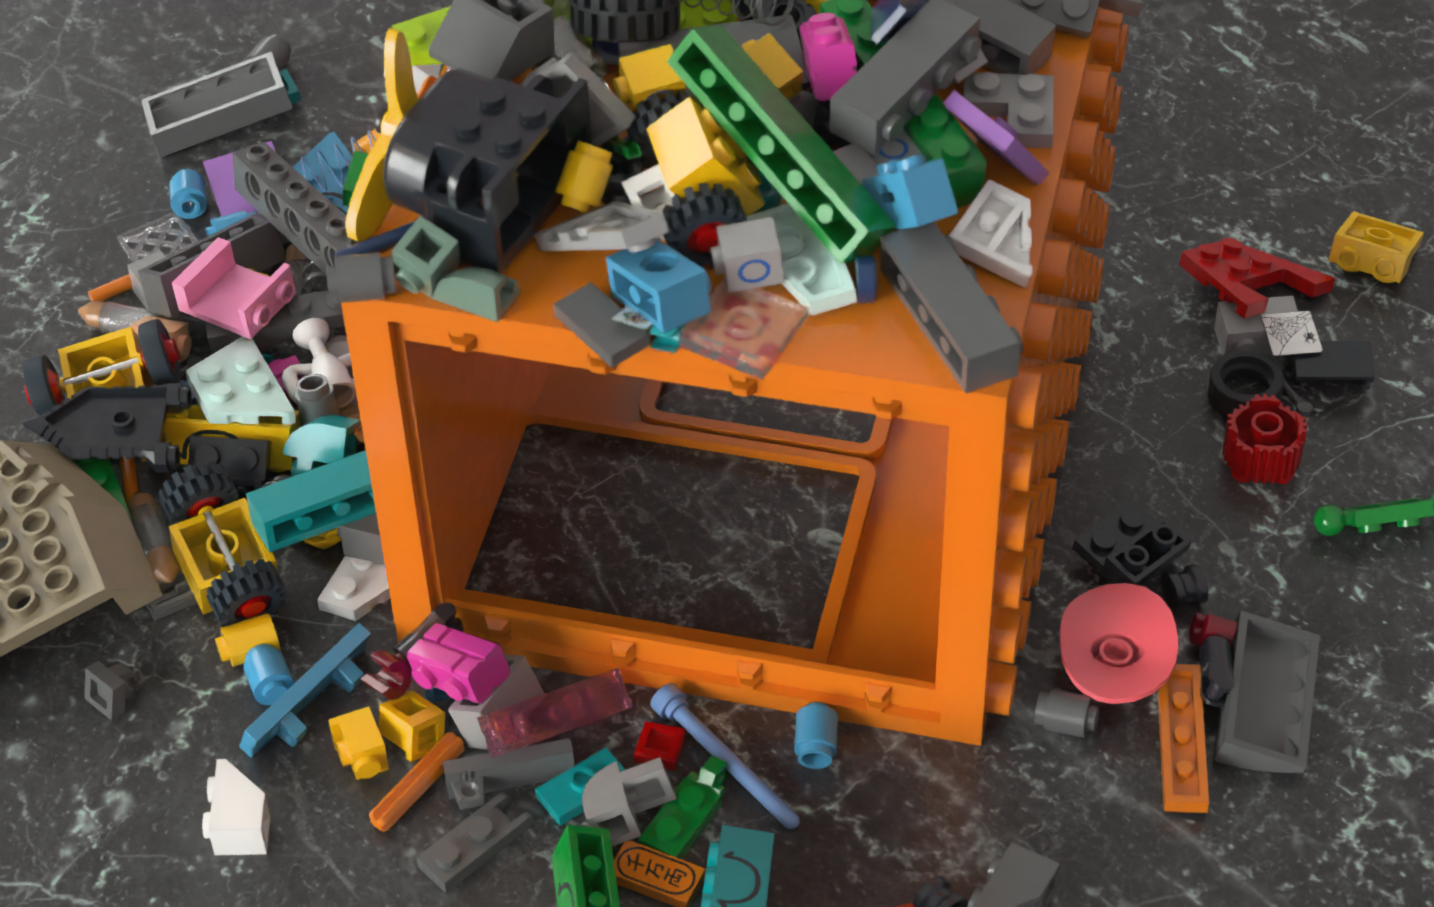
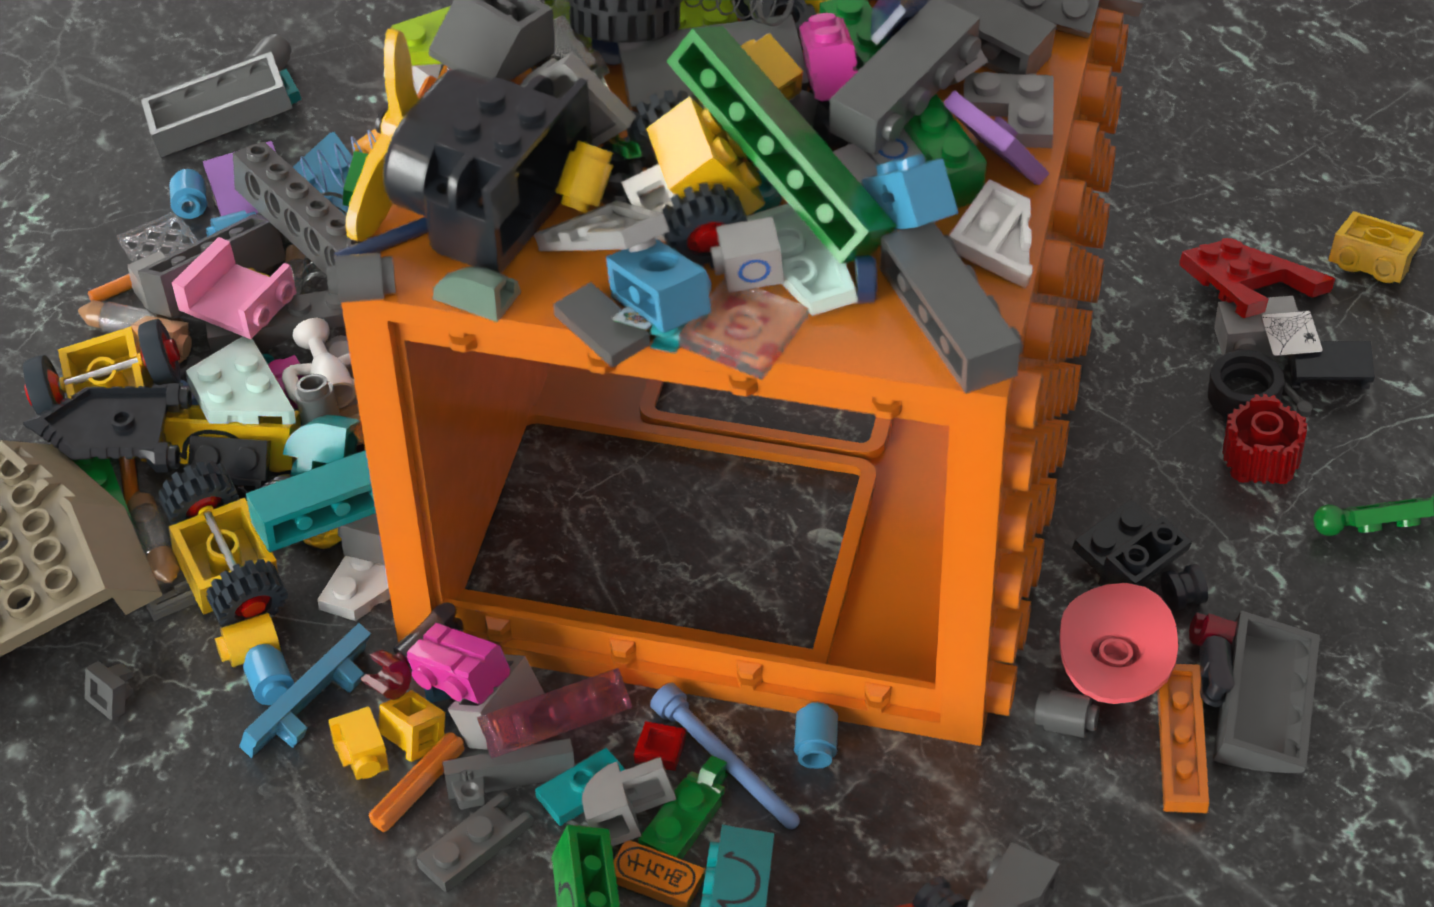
(237, 815): white slope -> none
(424, 257): sand green brick -> none
(646, 75): yellow brick -> none

